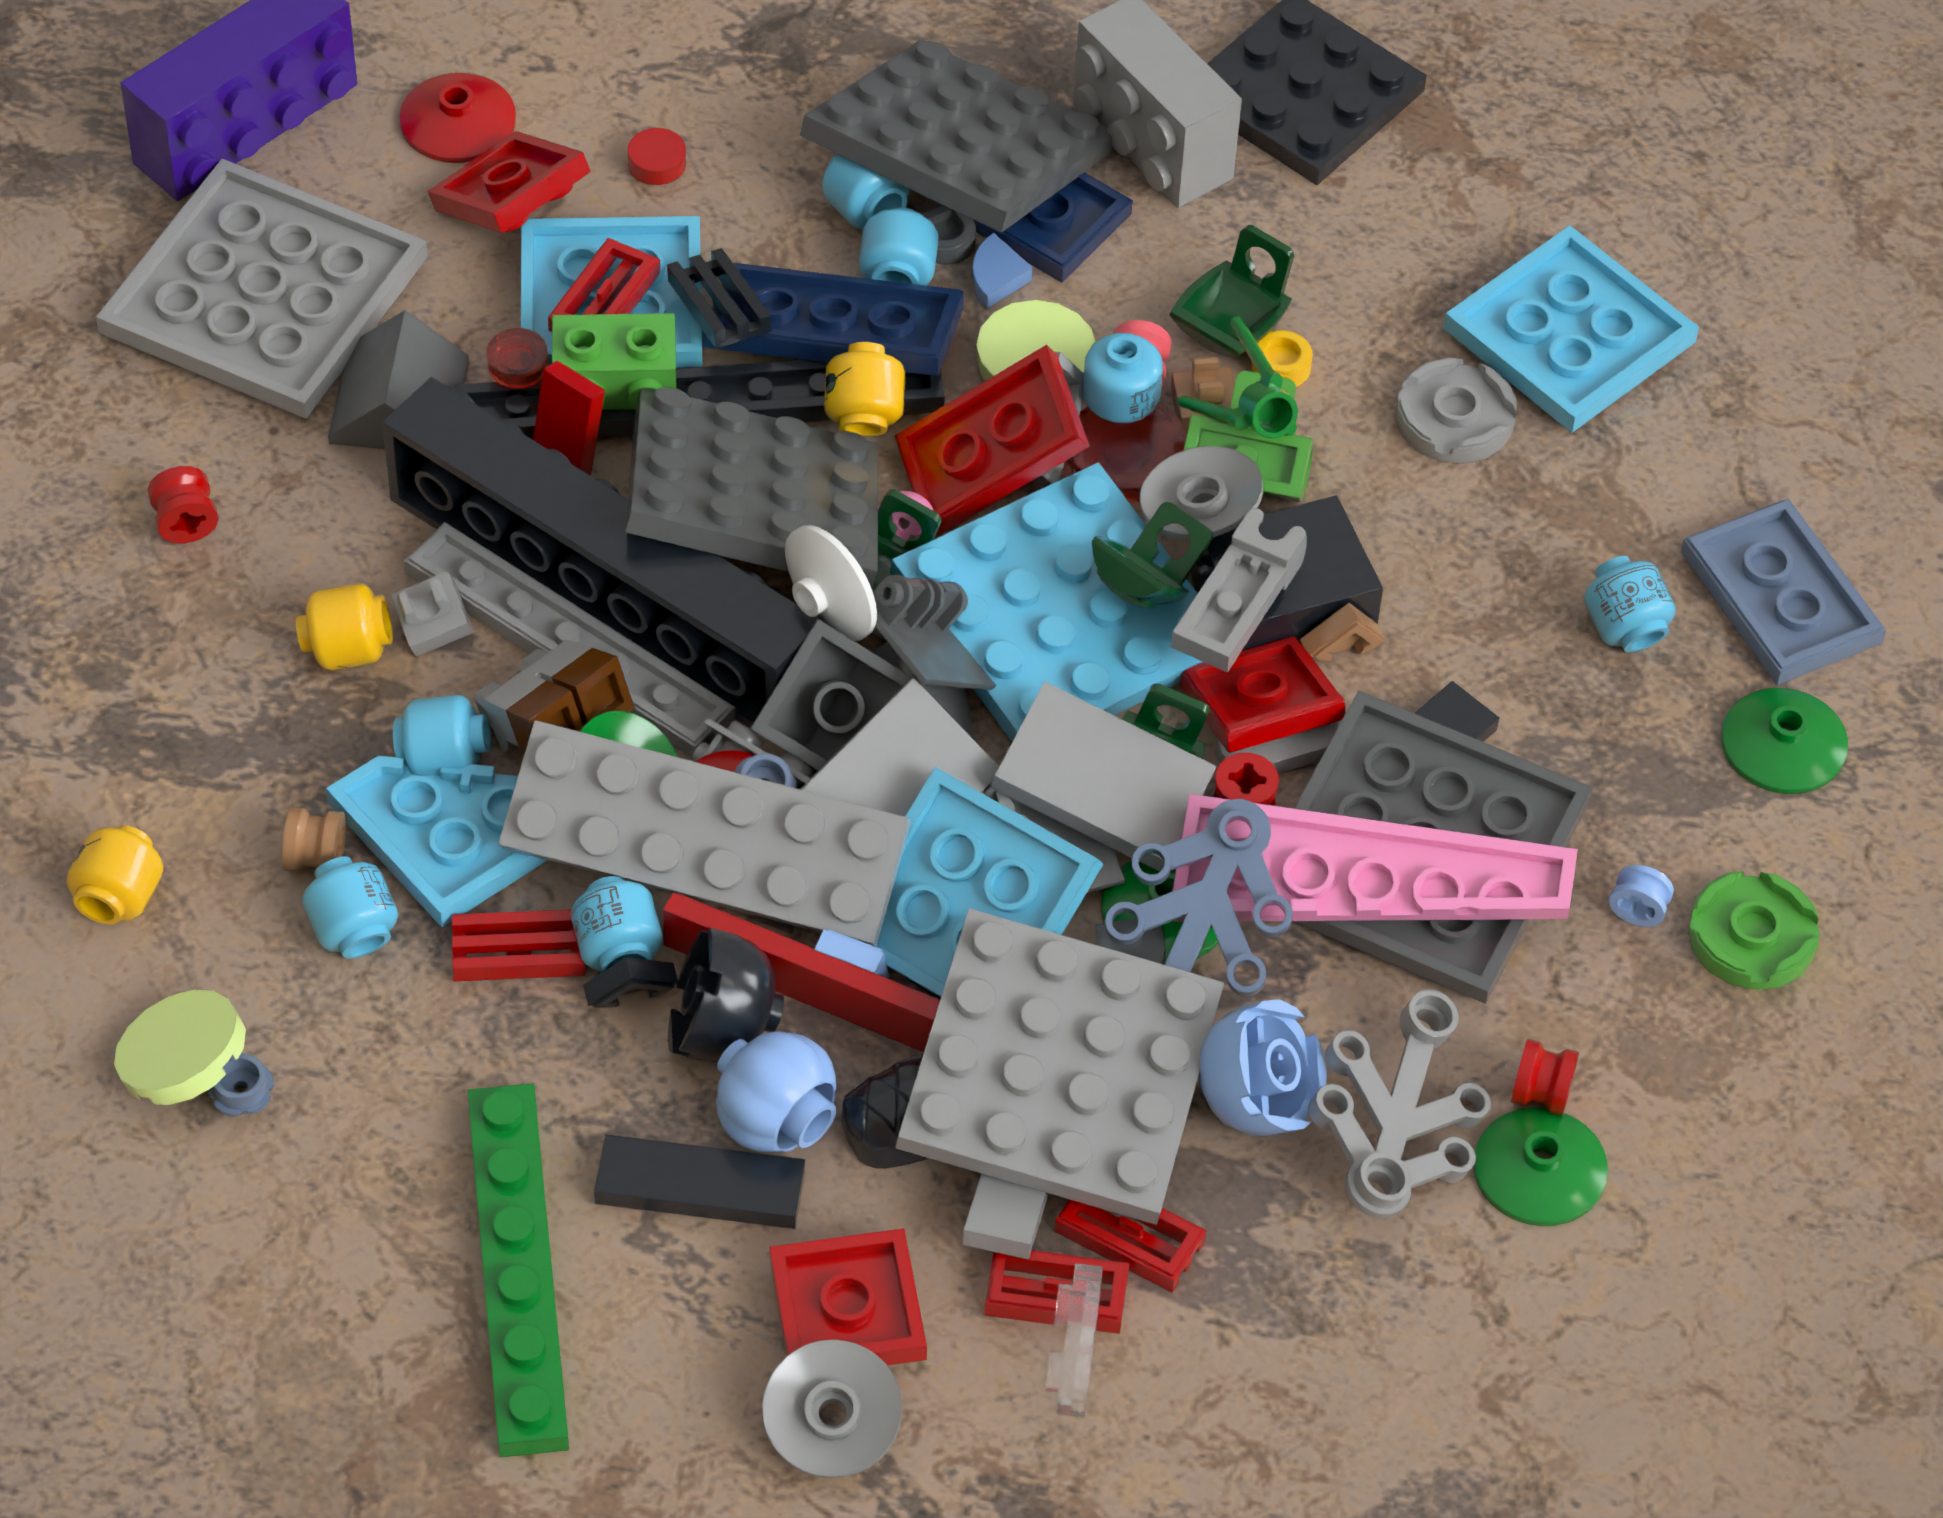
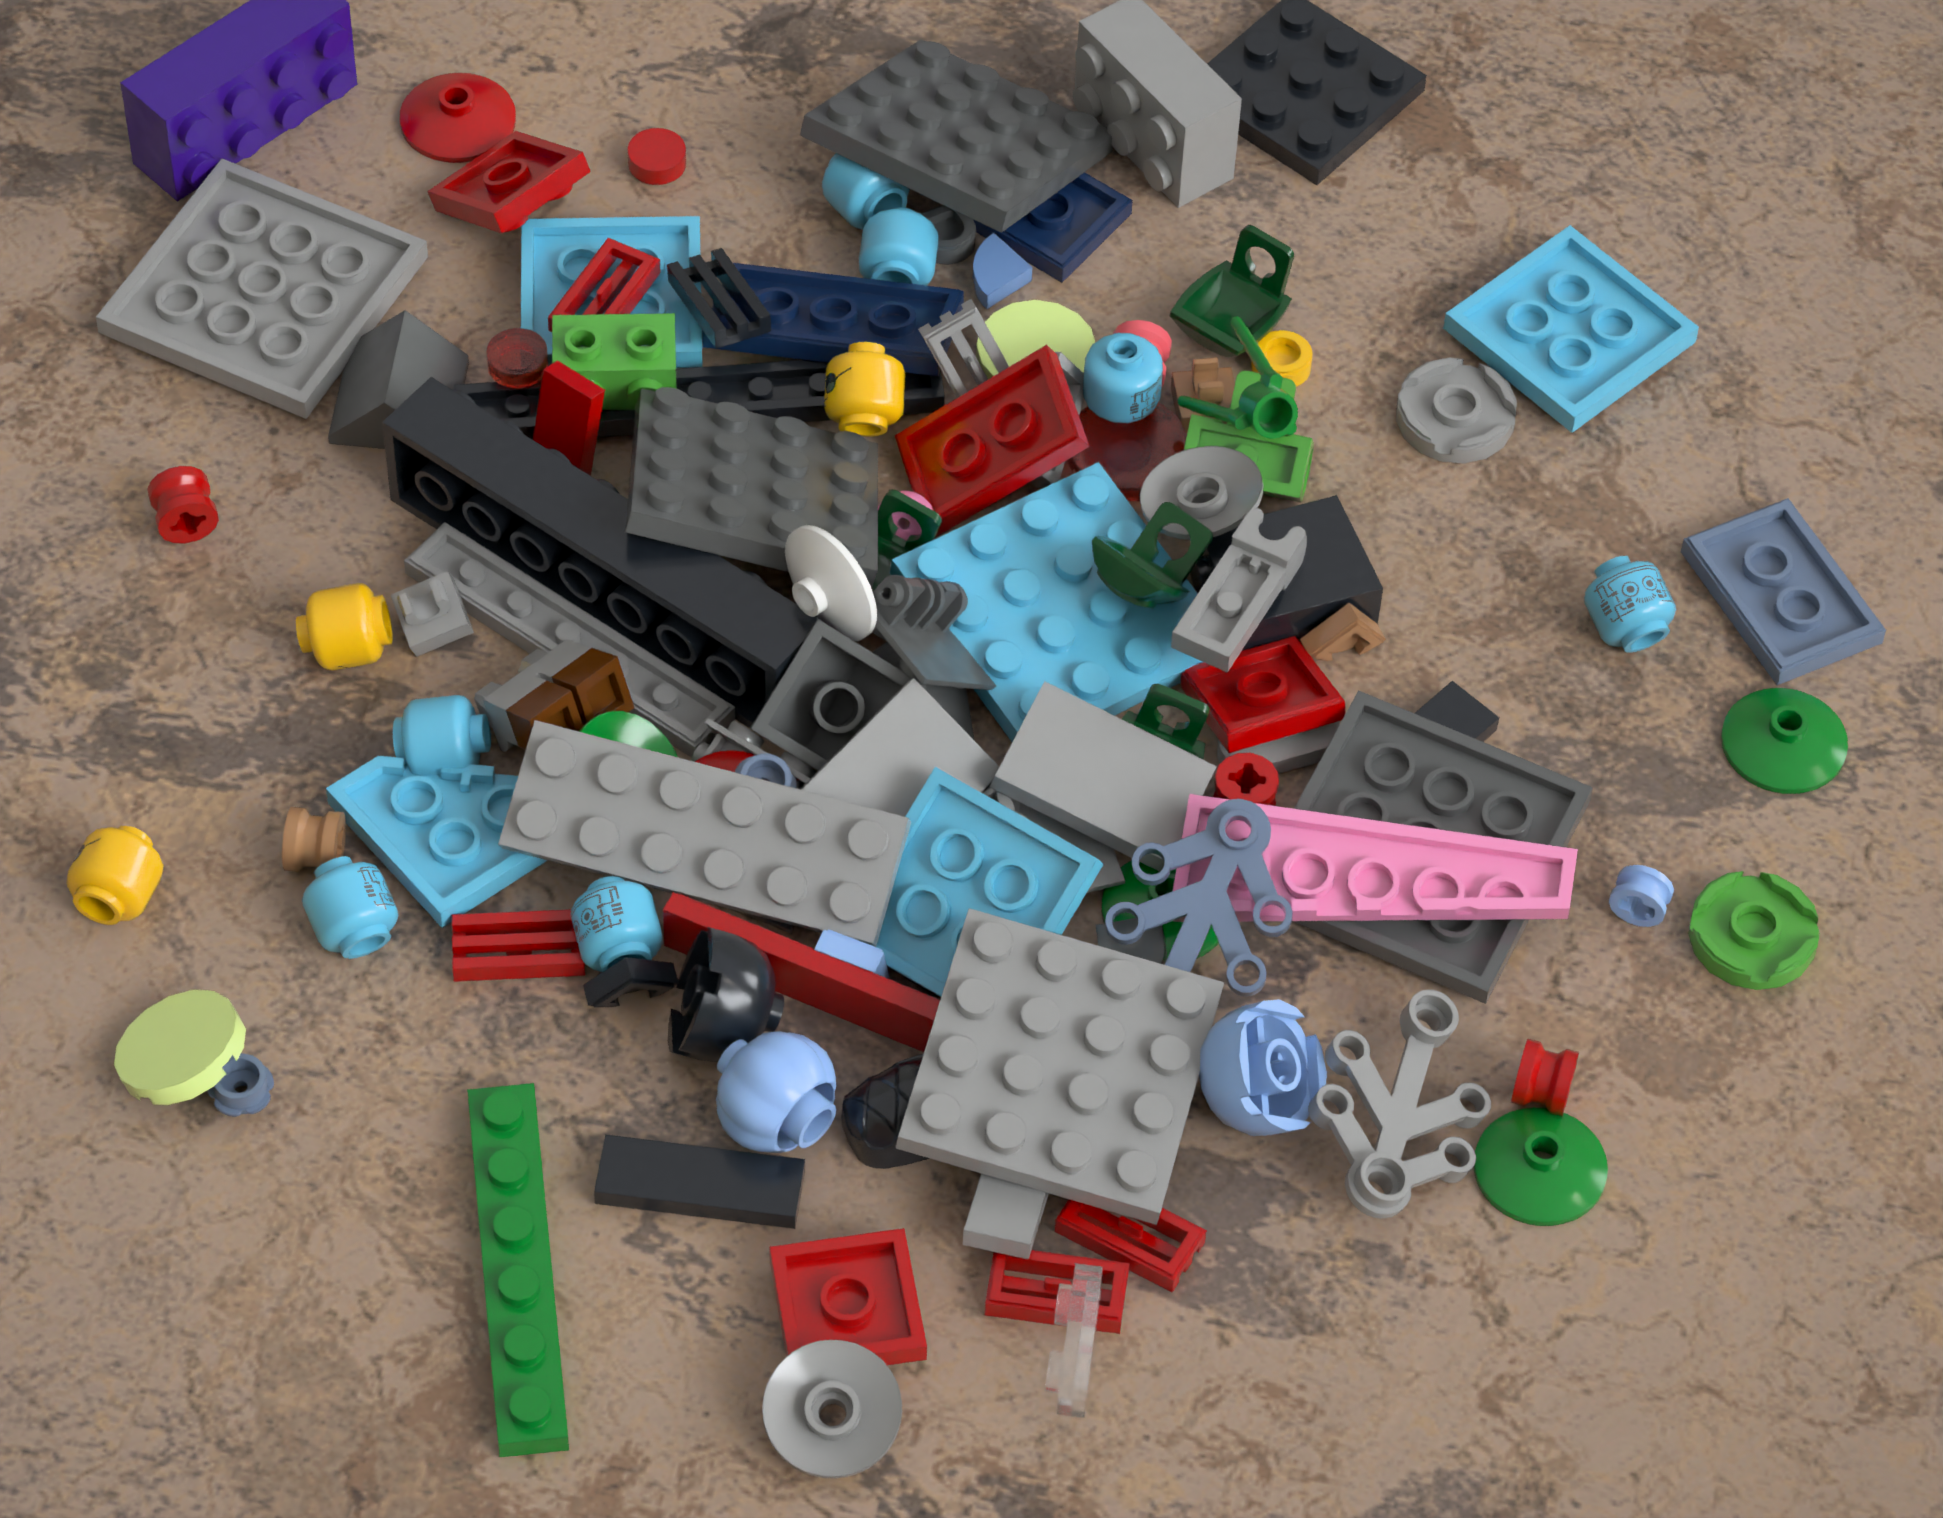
(952, 326): none -> light grey tile

